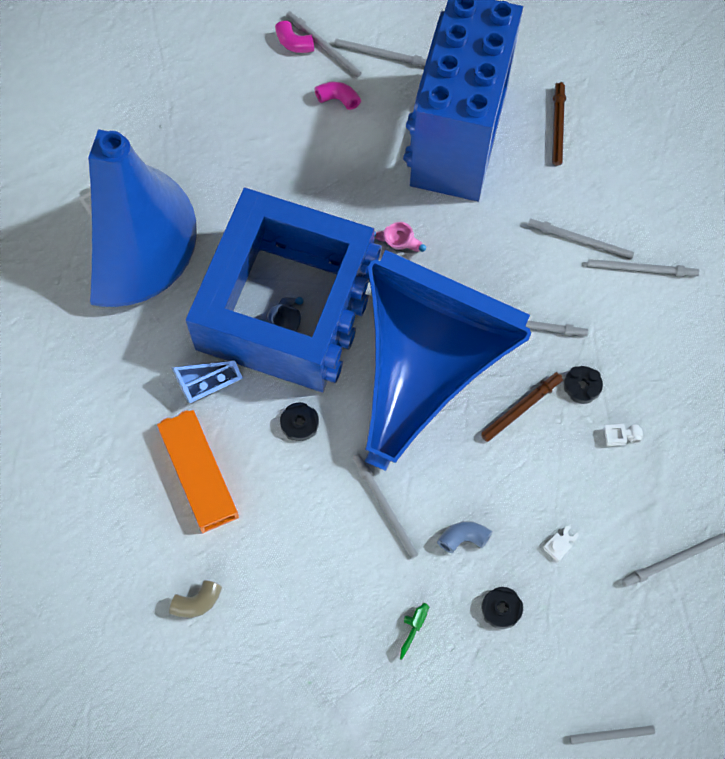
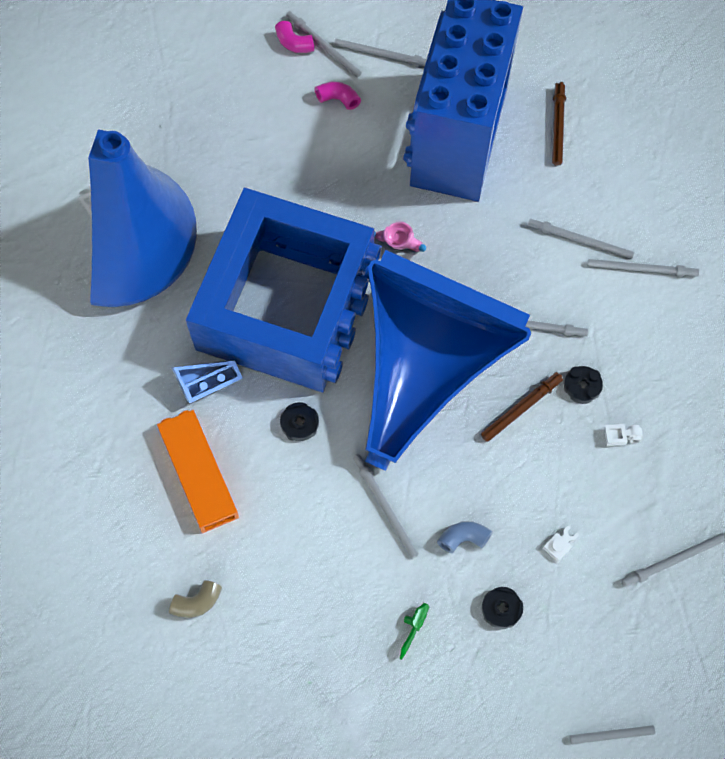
(285, 315): sand blue piece -> none

